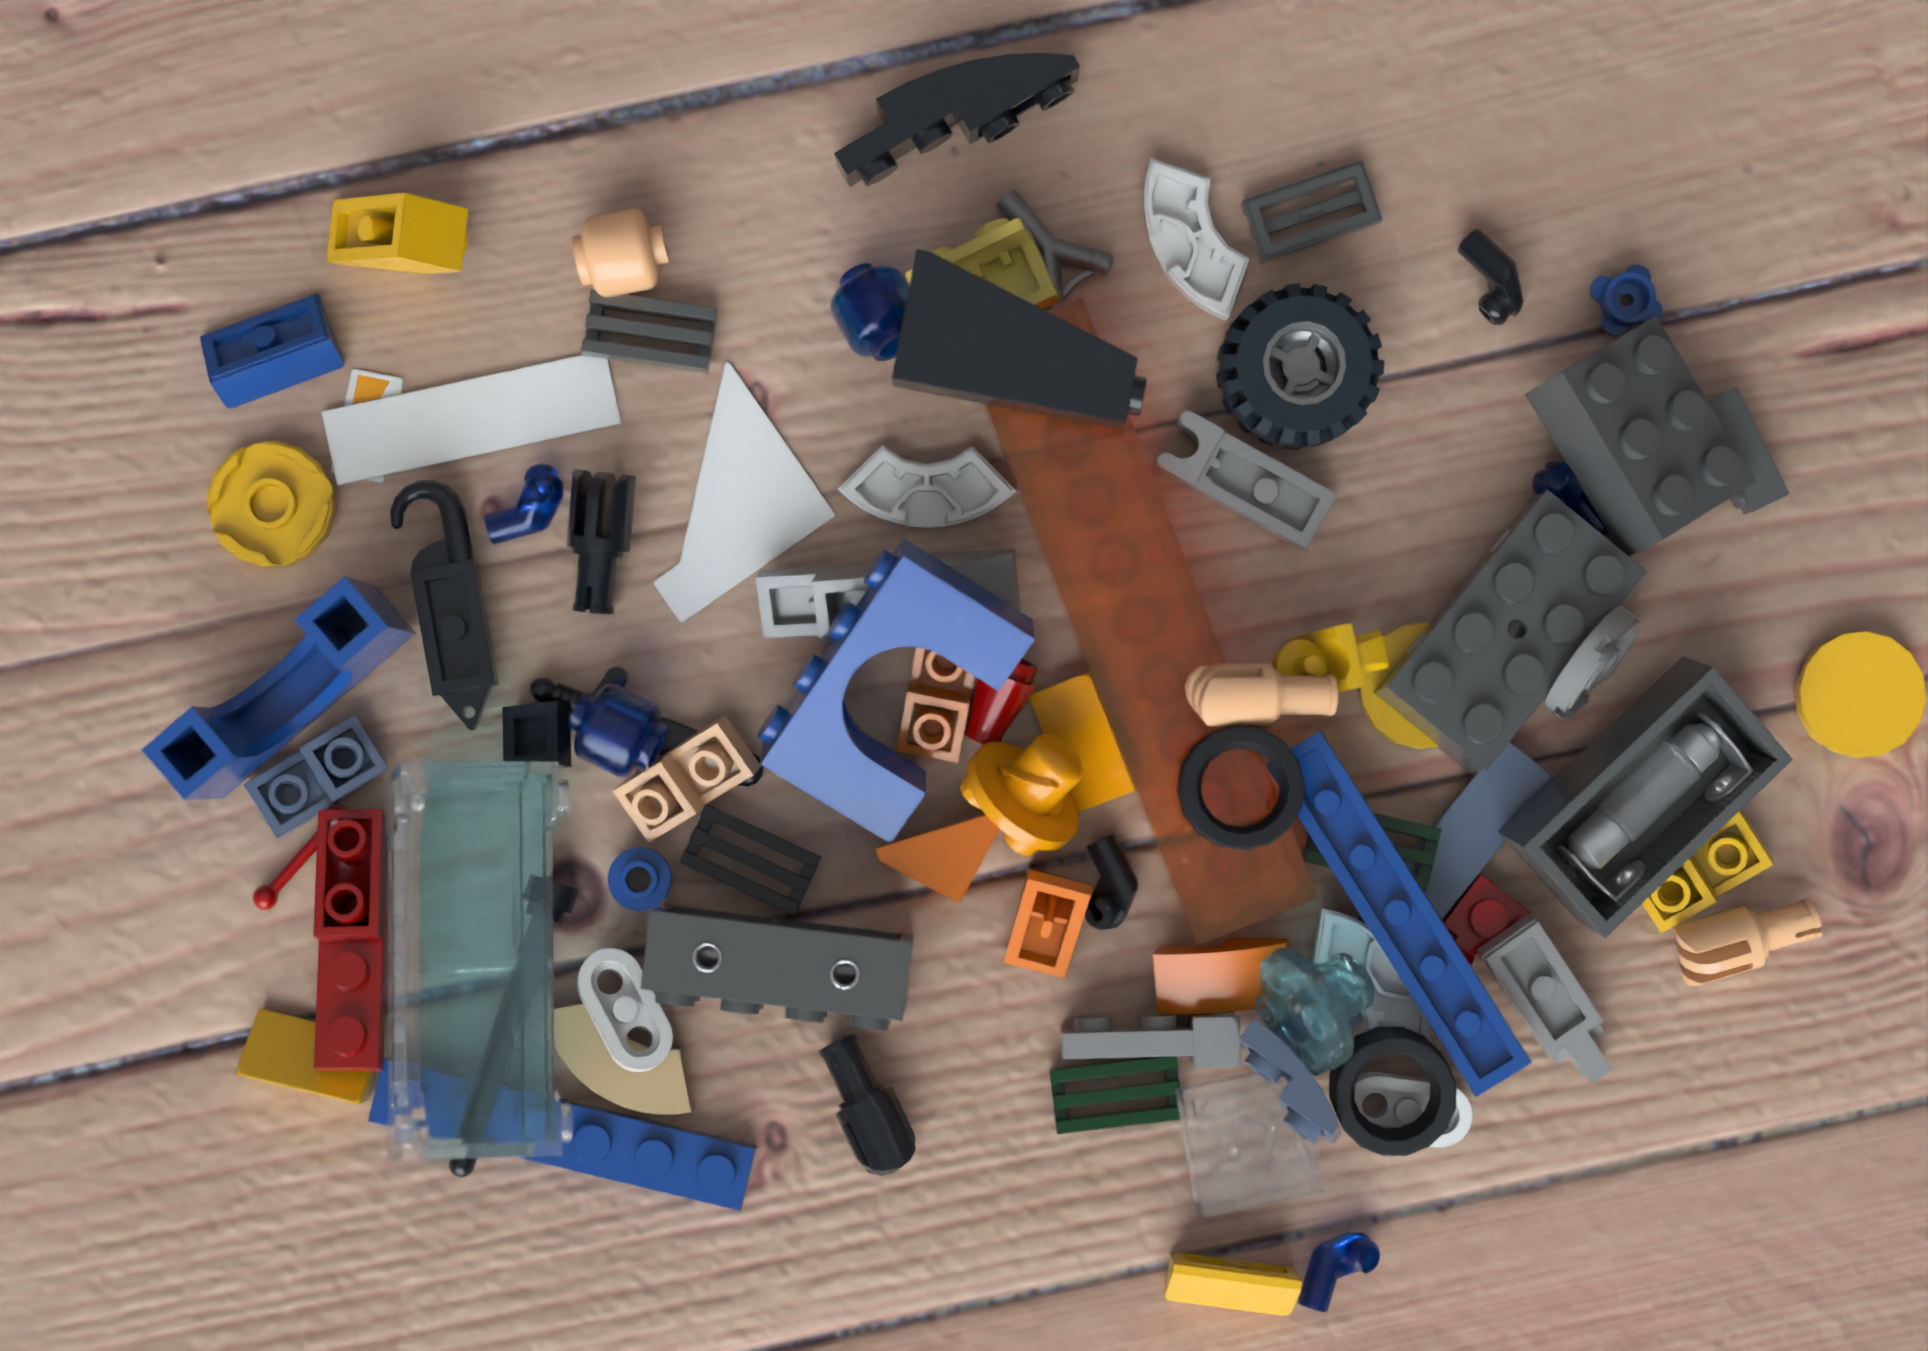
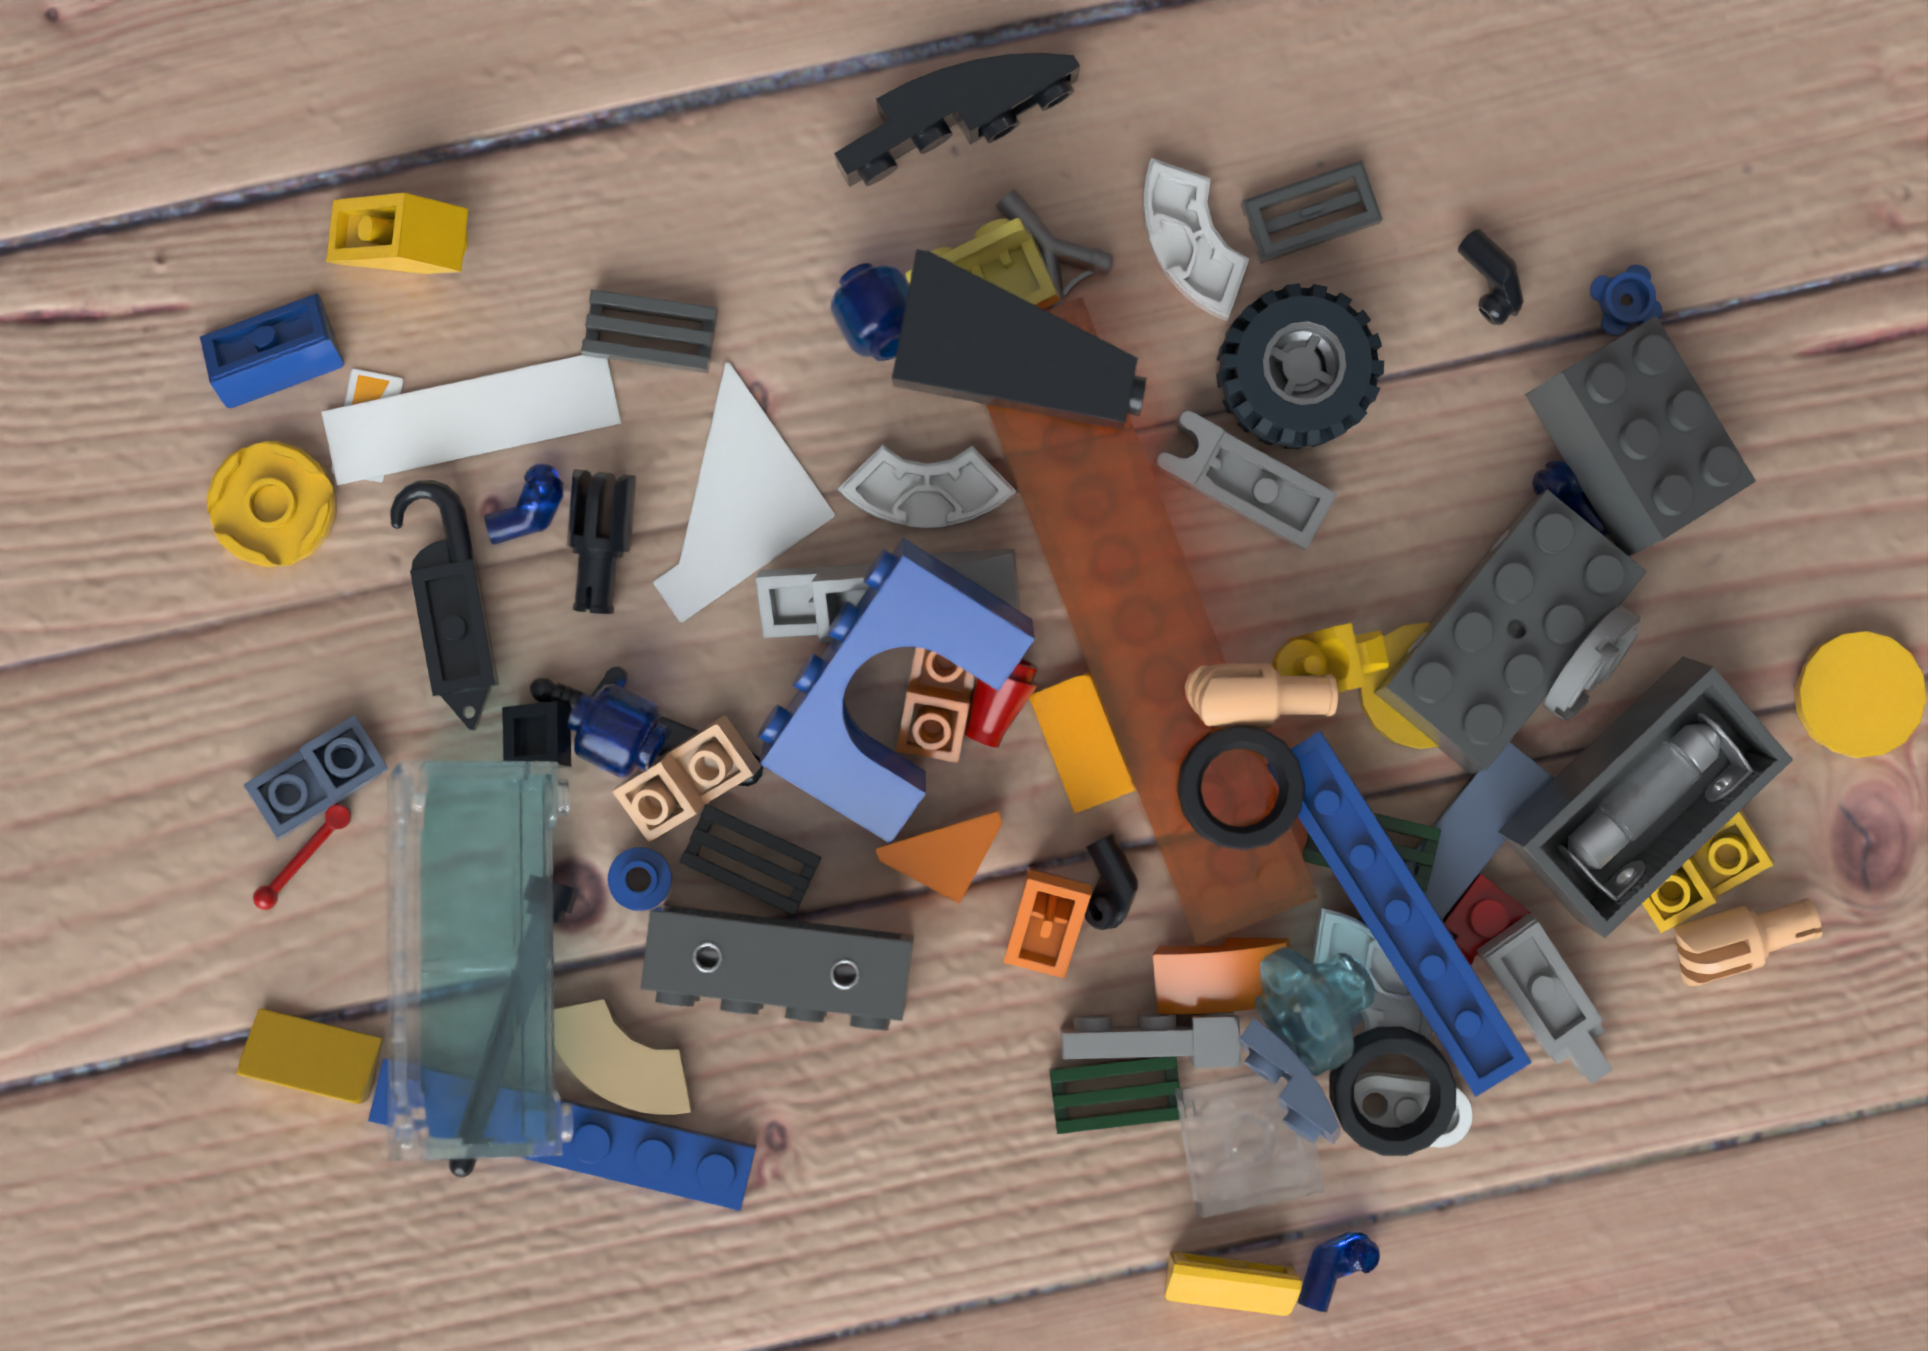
(222, 745): blue arch -> none
(351, 939): red slope -> none
(620, 252): light nougat head -> none
(625, 1010): white plate -> none
(869, 1111): black arm -> none
(1027, 791): light orange plate -> none
(1745, 435): dark grey piece -> none

